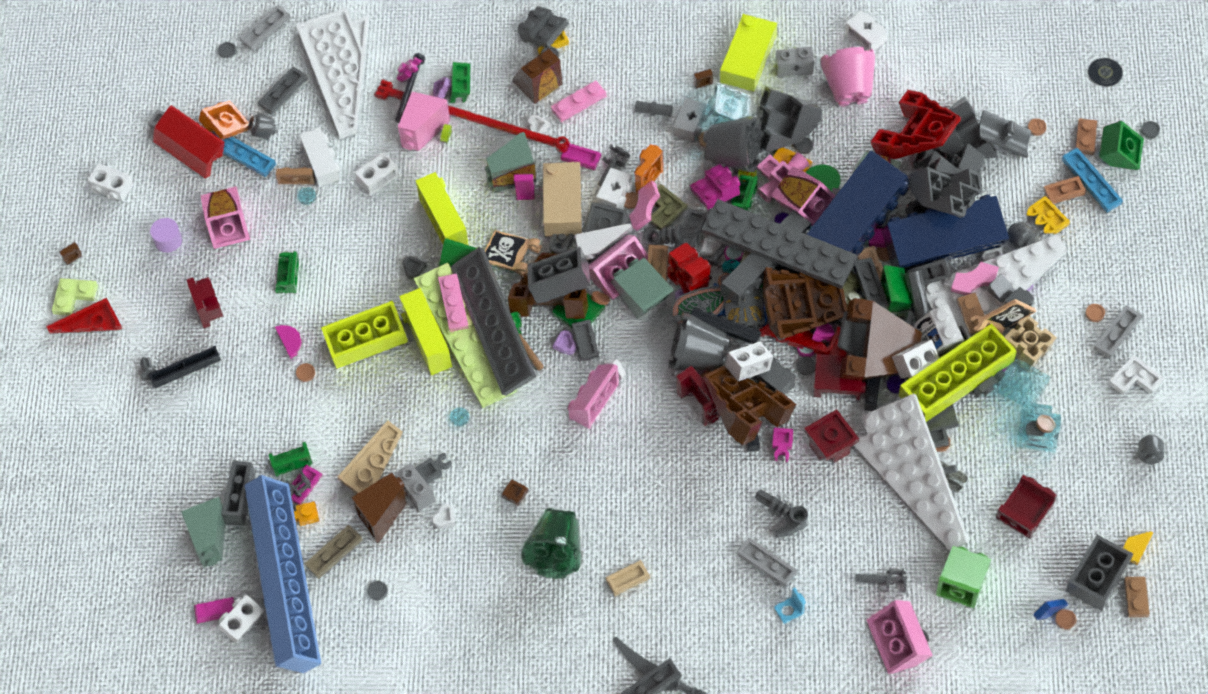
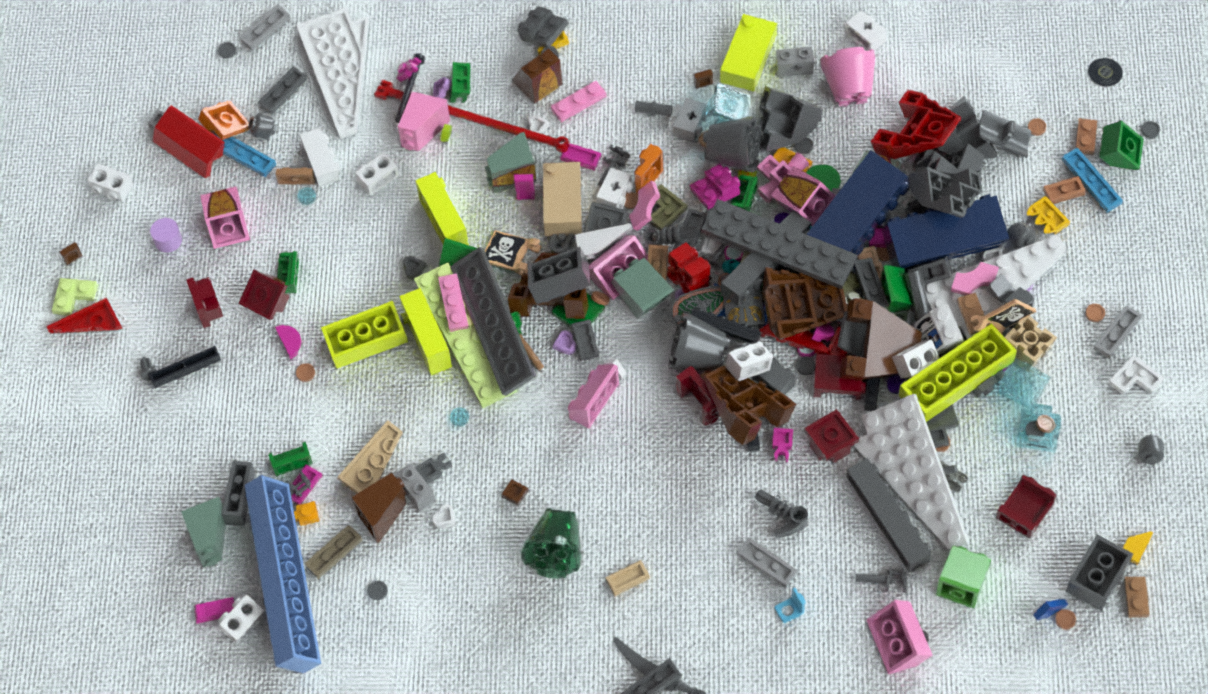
(264, 294): none -> dark red panel
(888, 515): none -> dark grey brick

